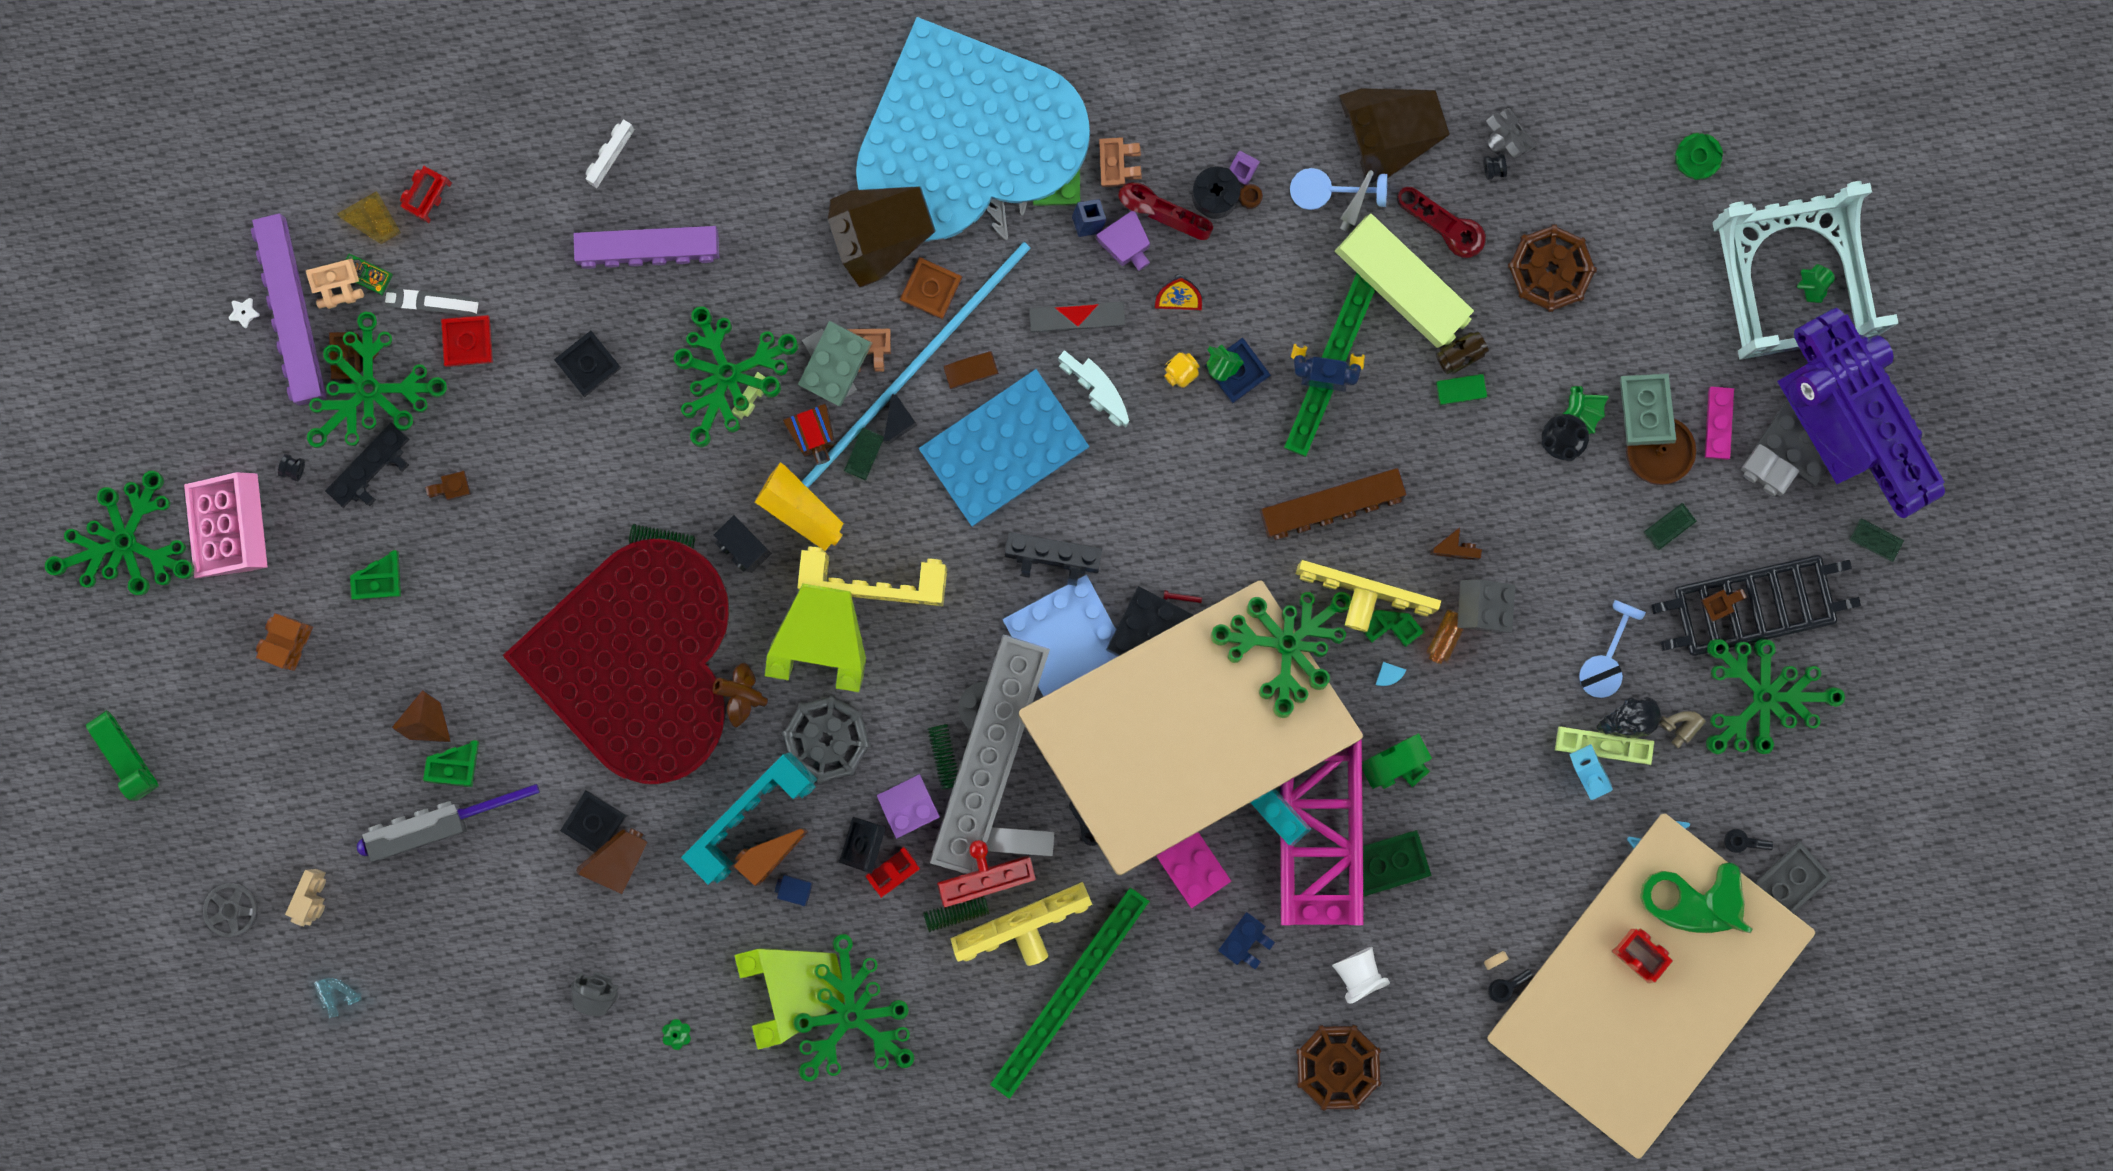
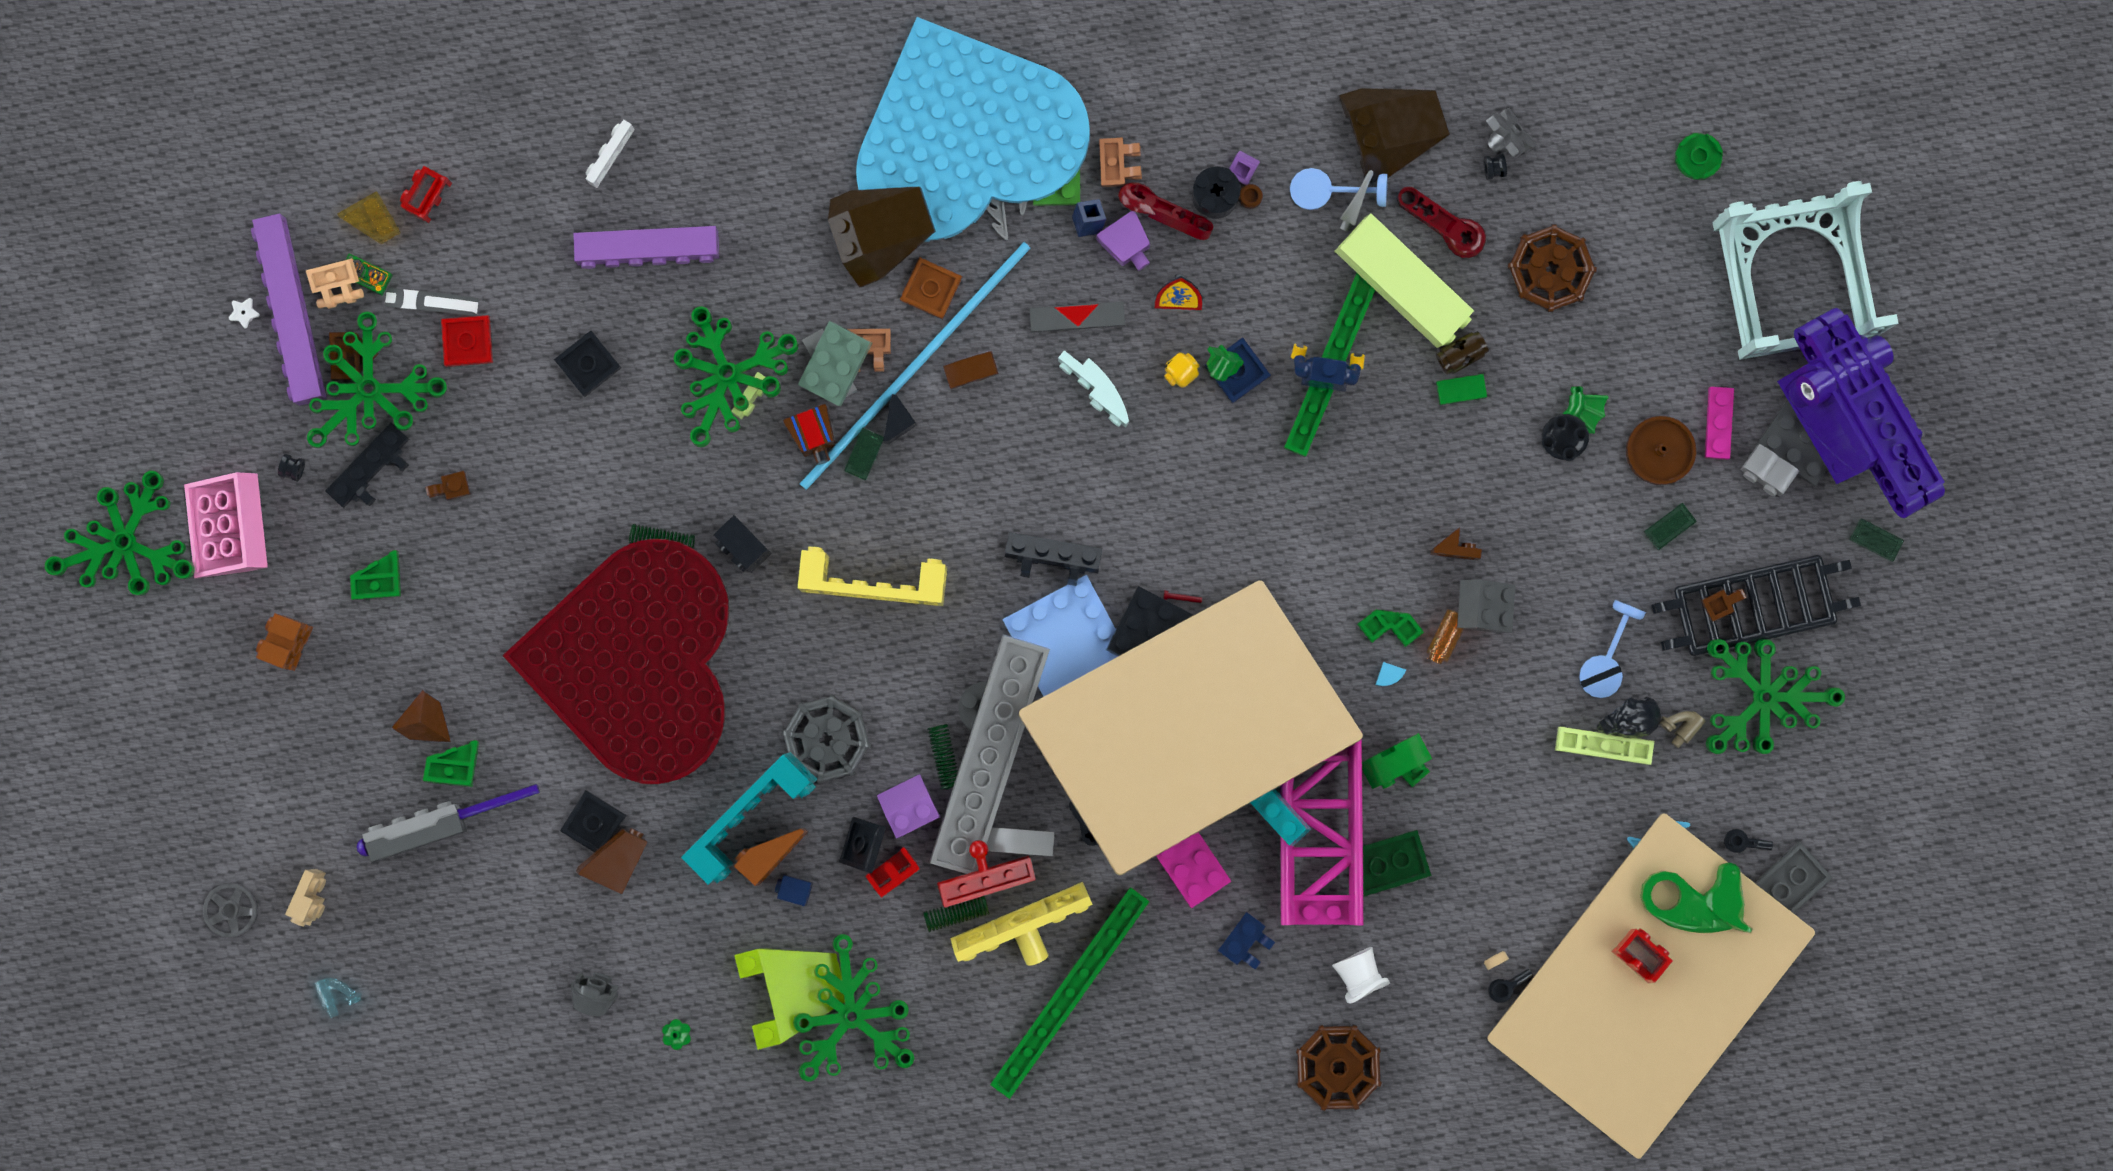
(123, 757): green beam -> none
(741, 694): reddish brown plant -> none
(799, 508): yellow slope -> none
(820, 631): lime wedge -> none
(1004, 447): dark azure plate -> none
(1309, 627): green plant -> none
(1333, 503): reddish brown brick -> none
(1365, 594): light yellow plate -> none
(1593, 774): medium azure torso -> none
(1647, 409): sand green plate -> none
(1816, 283): green piece -> none

